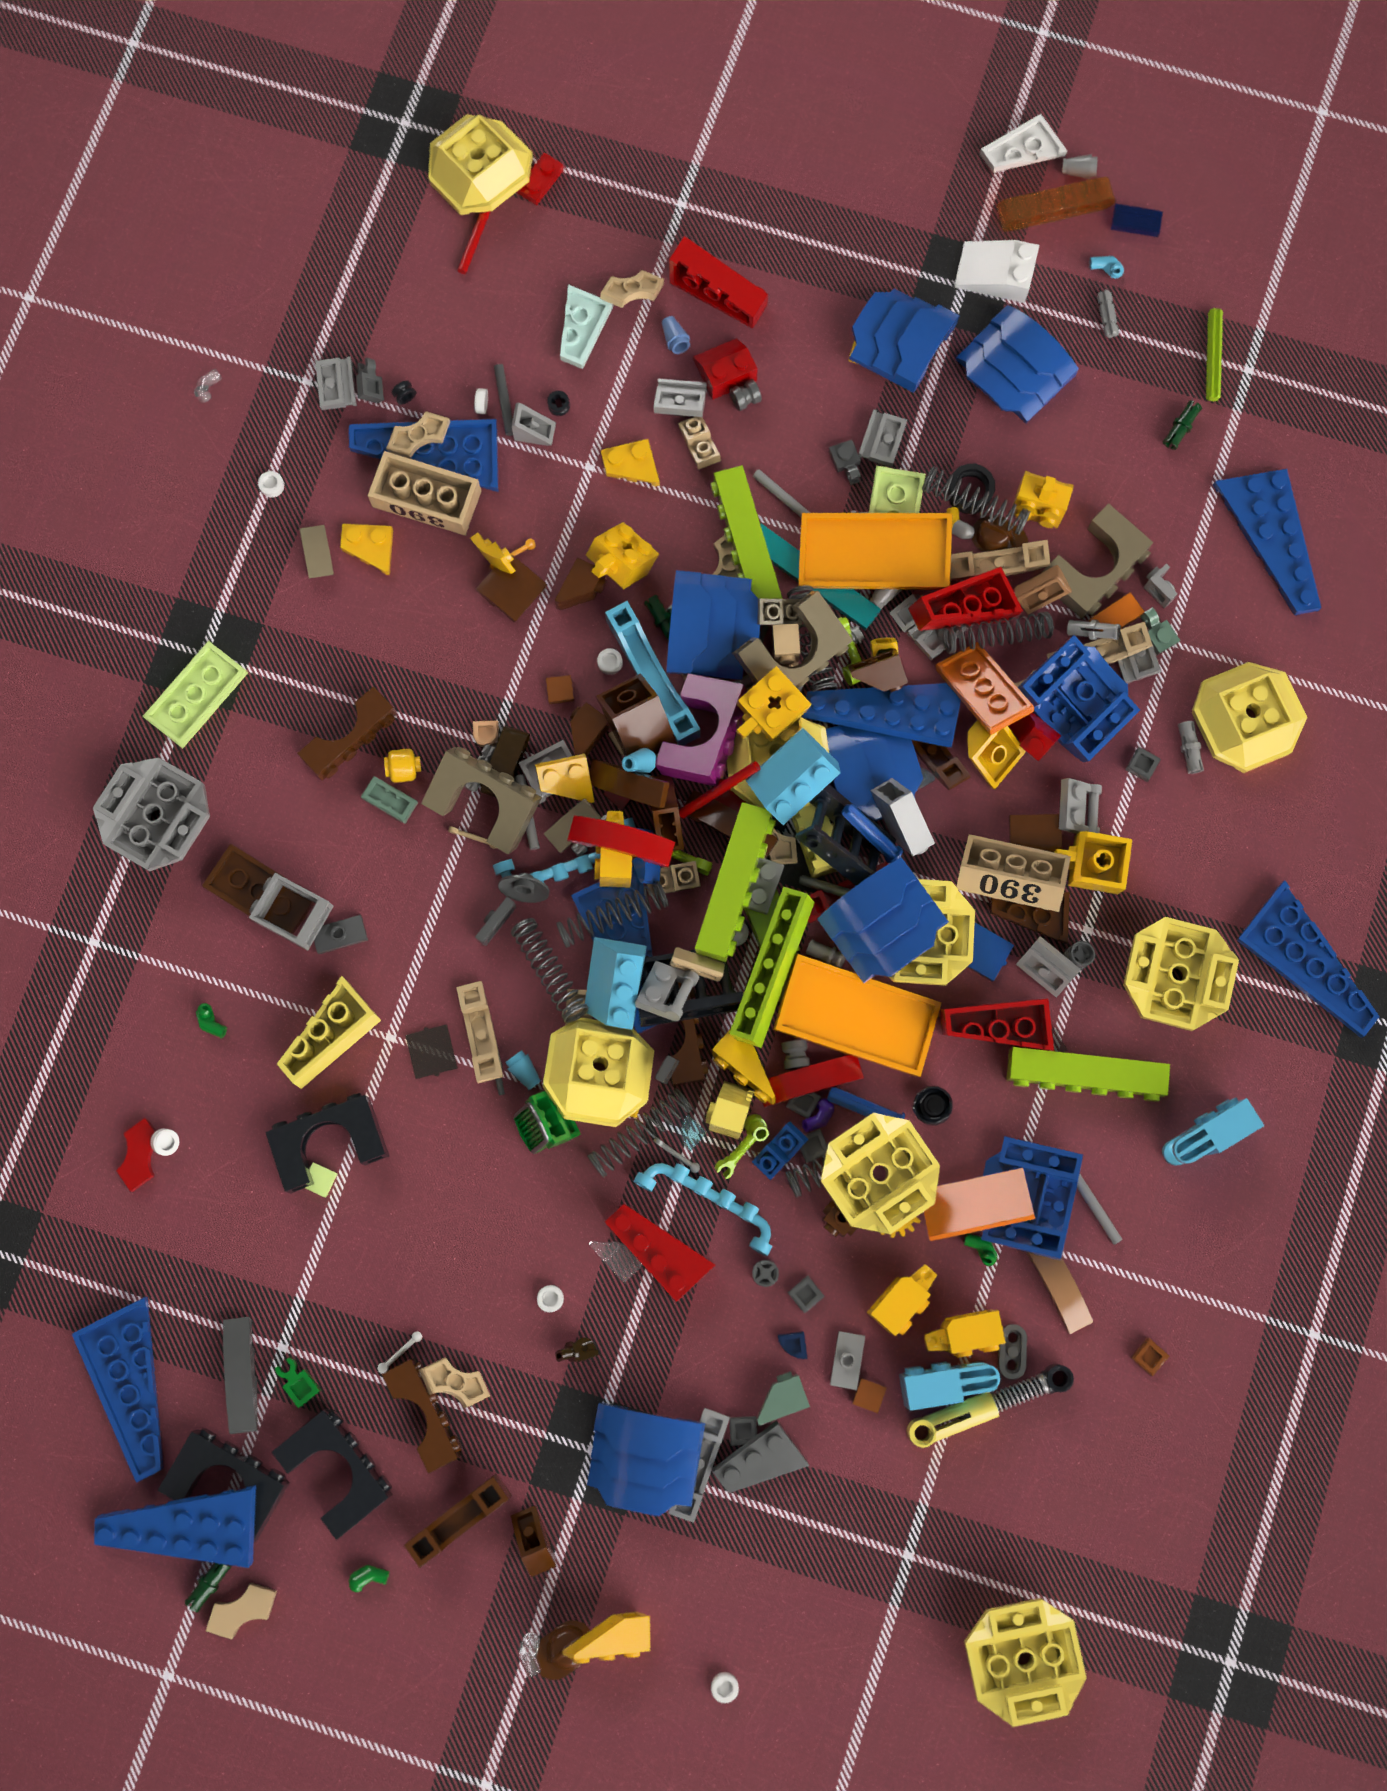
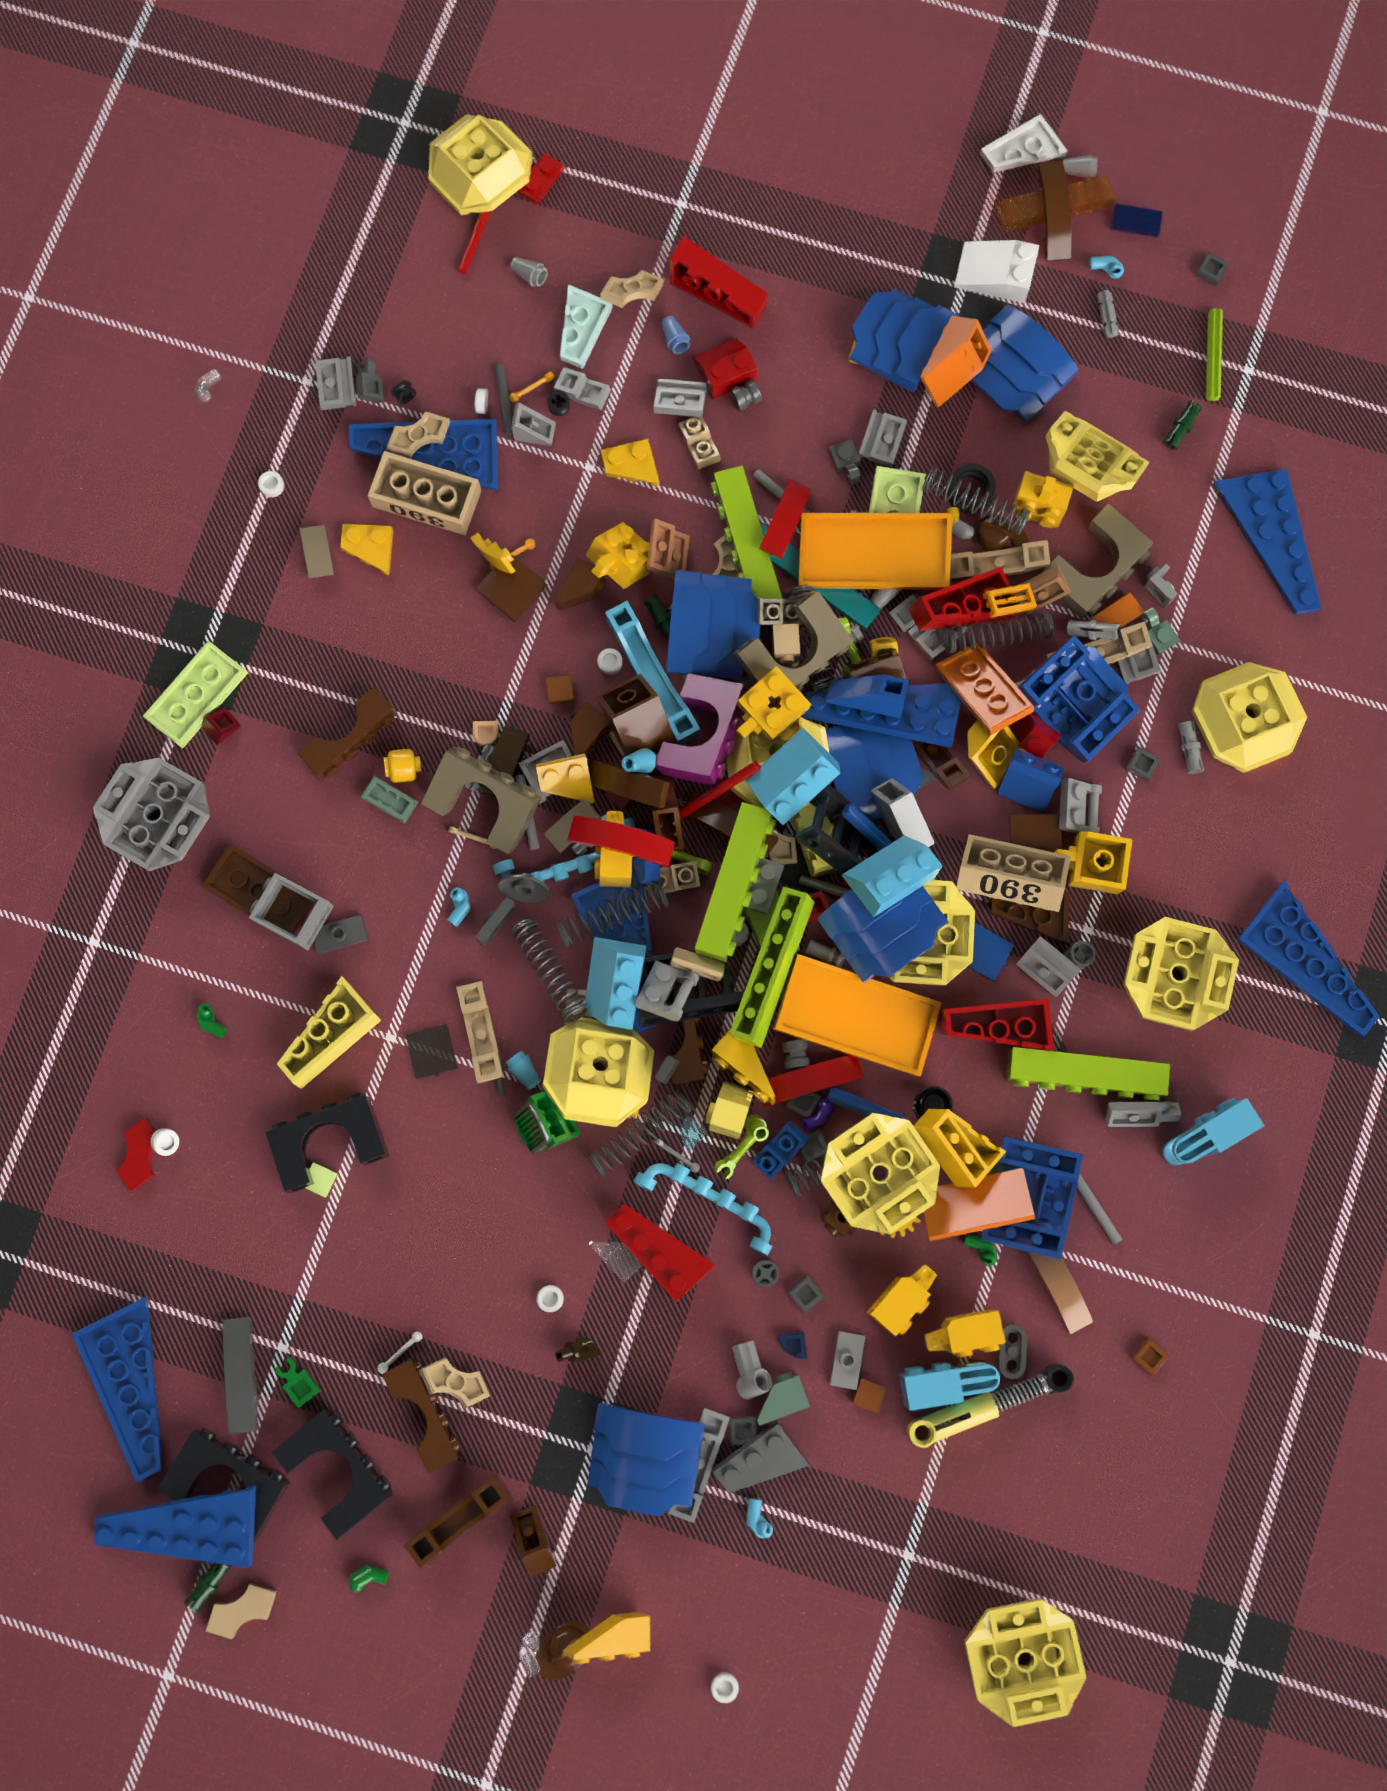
(220, 725): none -> dark red slope
(461, 906): none -> medium azure arm
(515, 396): none -> light orange hinge
(530, 271): none -> light grey cone
(582, 389): none -> light grey slope
(667, 550): none -> nougat slope
(752, 1379): none -> light grey piece
(756, 1521): none -> medium azure arm
(785, 519): none -> red slope
(873, 694): none -> blue slope
(892, 874): none -> medium azure slope
(955, 358): none -> orange slope
(957, 1147): none -> yellow wedge
(992, 603): none -> light orange tile
(1030, 780): none -> blue bracket
(1056, 210): none -> reddish brown slope
(1091, 458): none -> light yellow piece
(1141, 1113): none -> light grey hinge
(1212, 269): none -> dark grey tile

